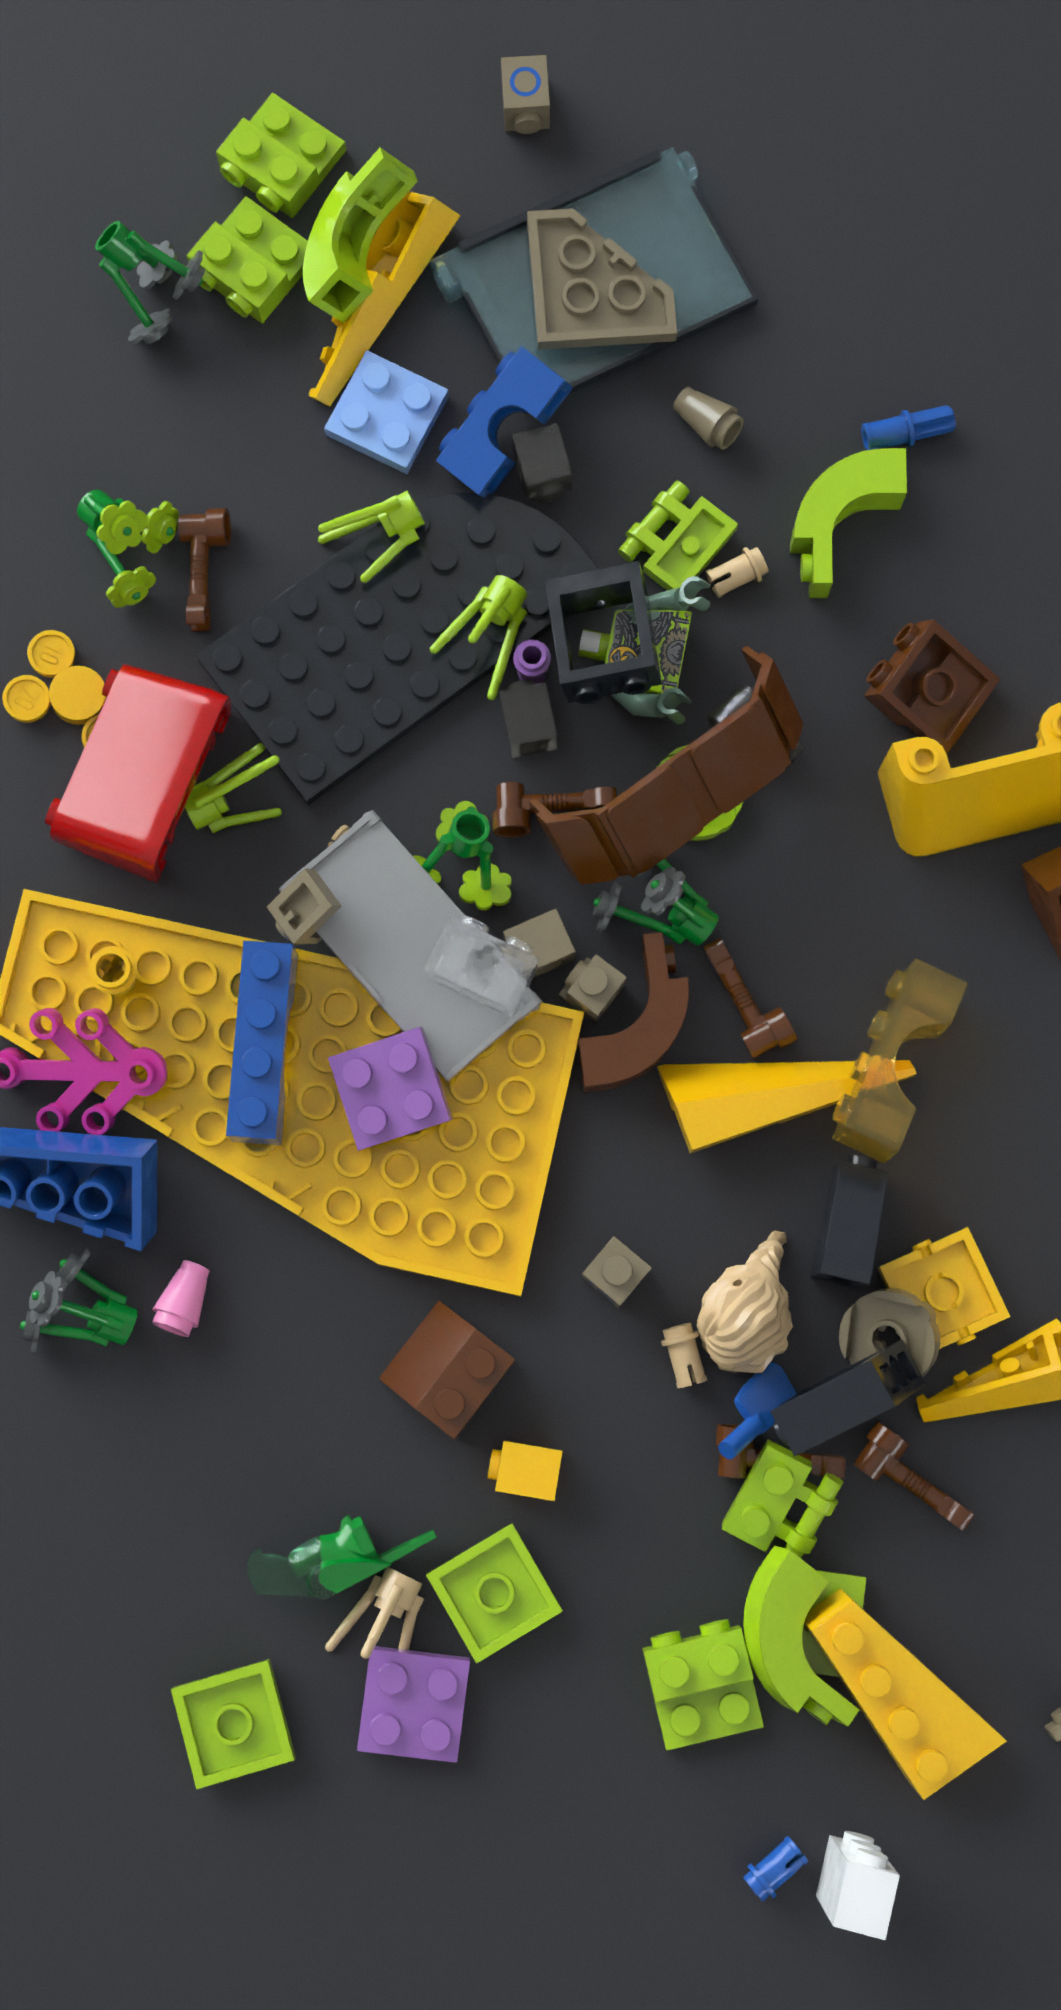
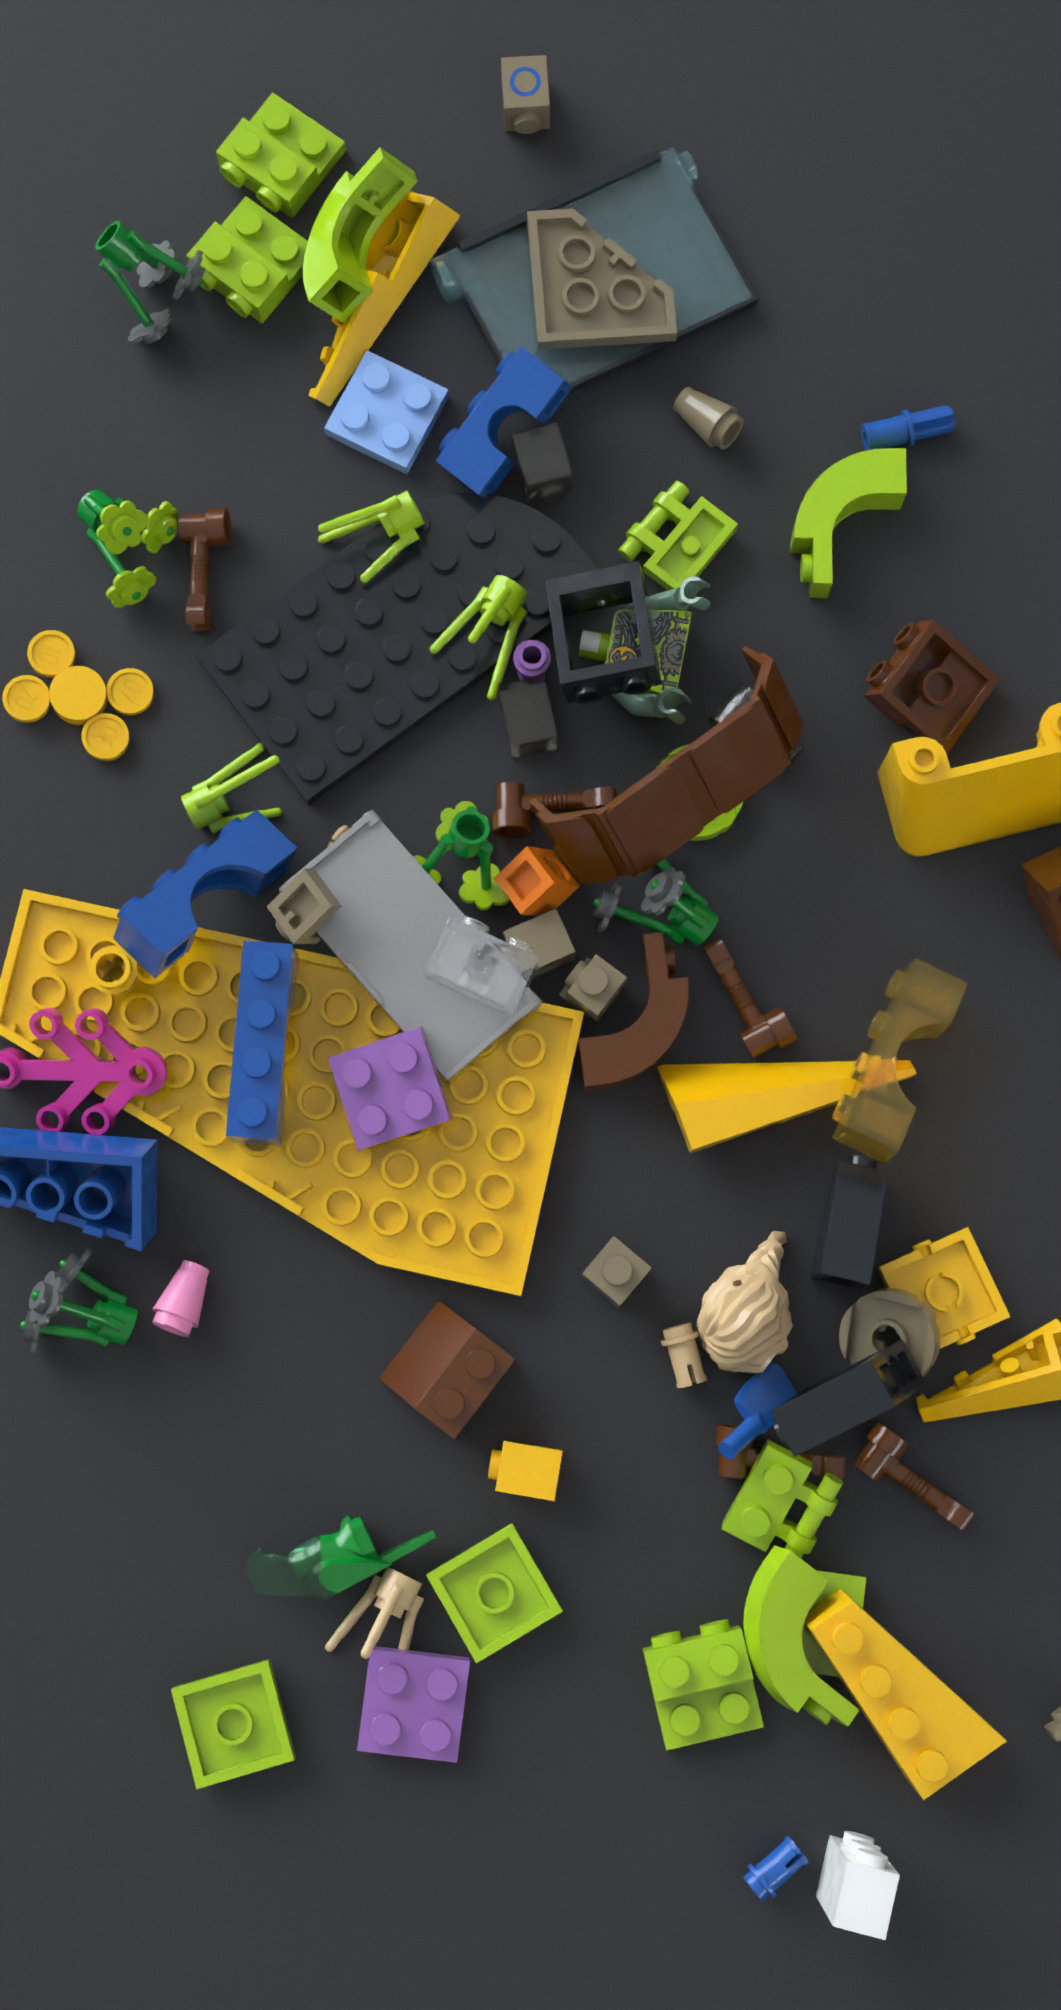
(138, 769): windscreen -> none
(243, 859): none -> blue arch
(536, 881): none -> orange brick
(740, 570): tan pin -> none

